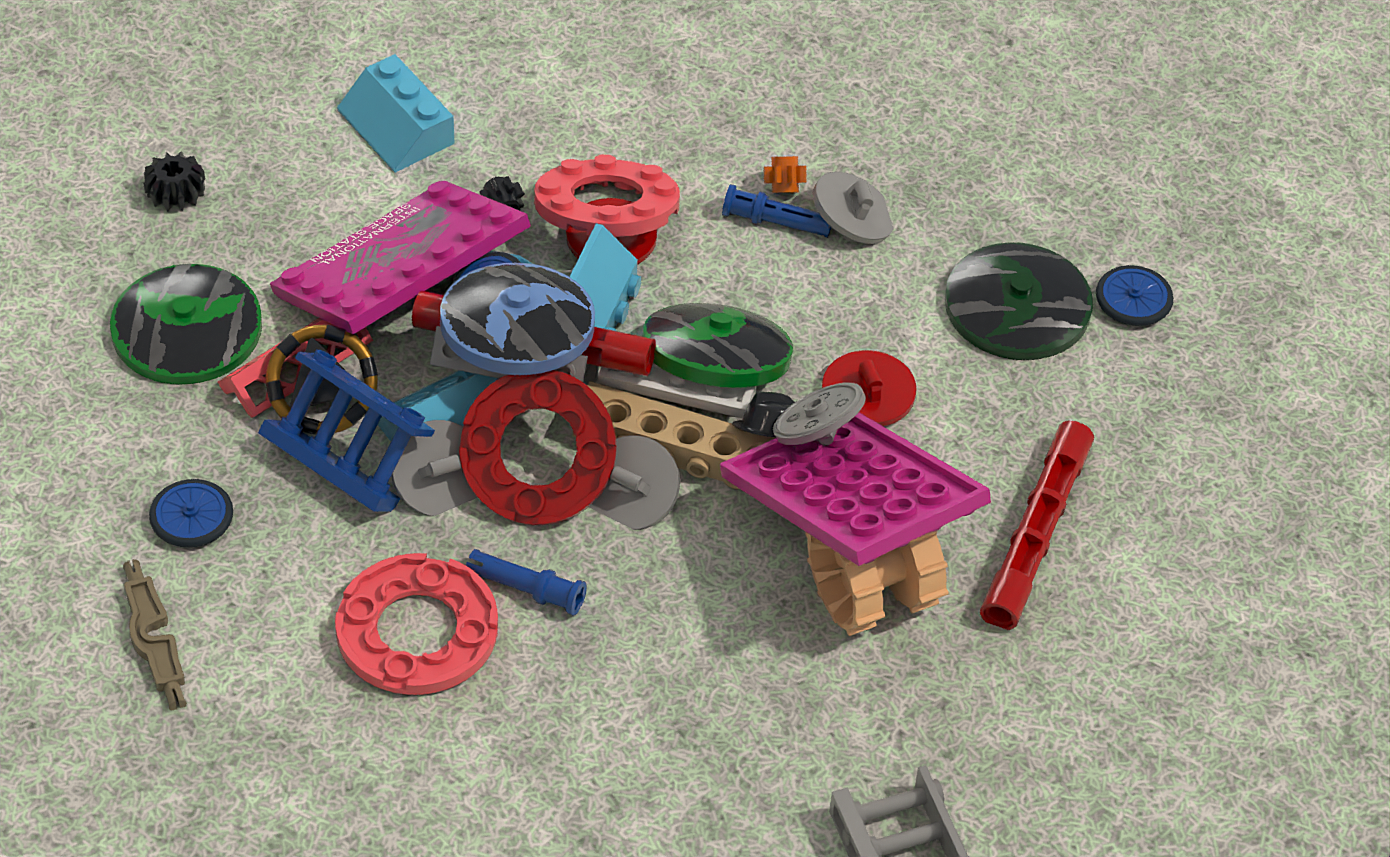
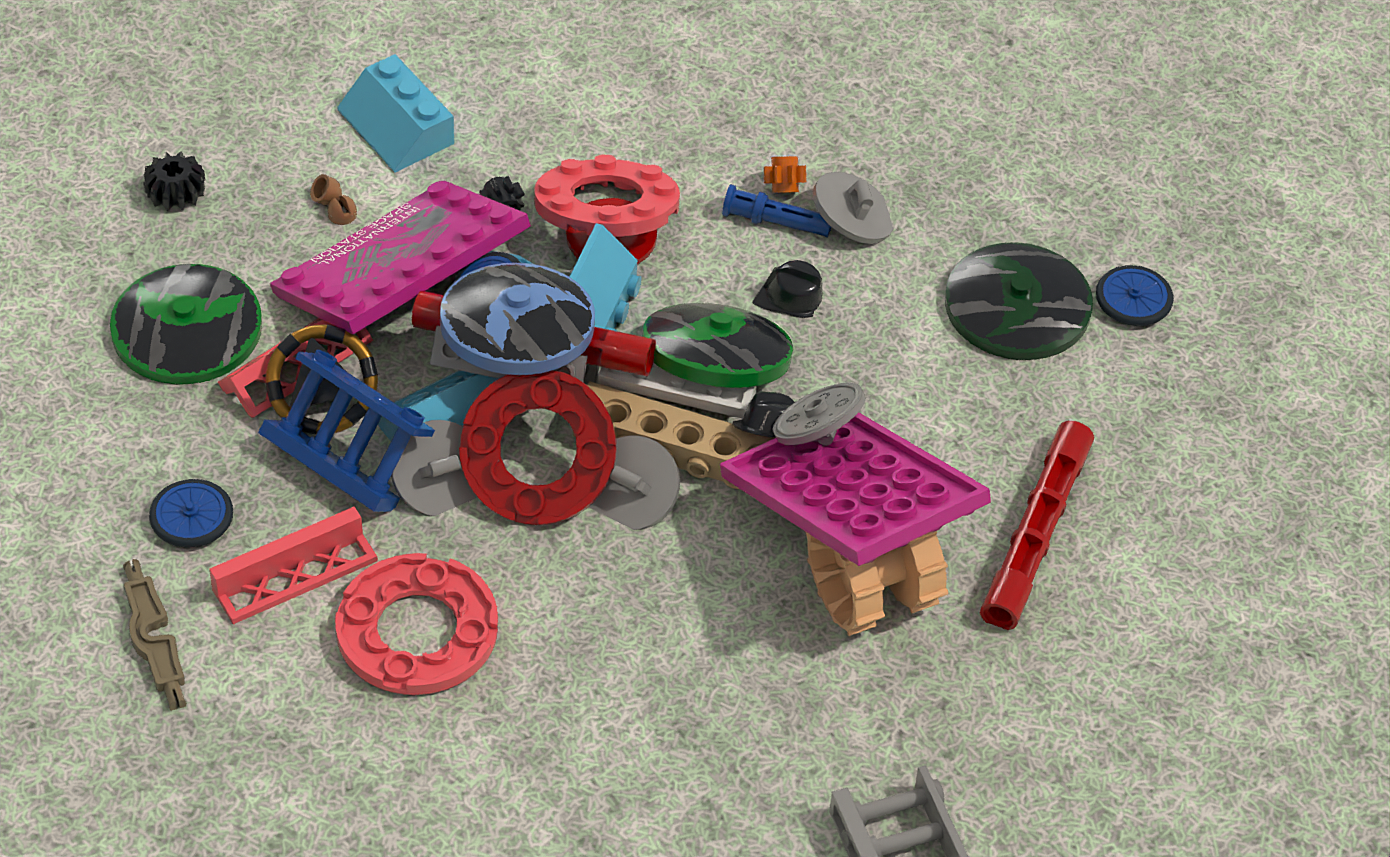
(287, 554): none -> coral fence
(324, 189): none -> medium nougat hinge
(335, 211): none -> medium nougat hinge
(543, 585): blue pin -> none
(792, 290): none -> black piece
(884, 380): red shield -> none

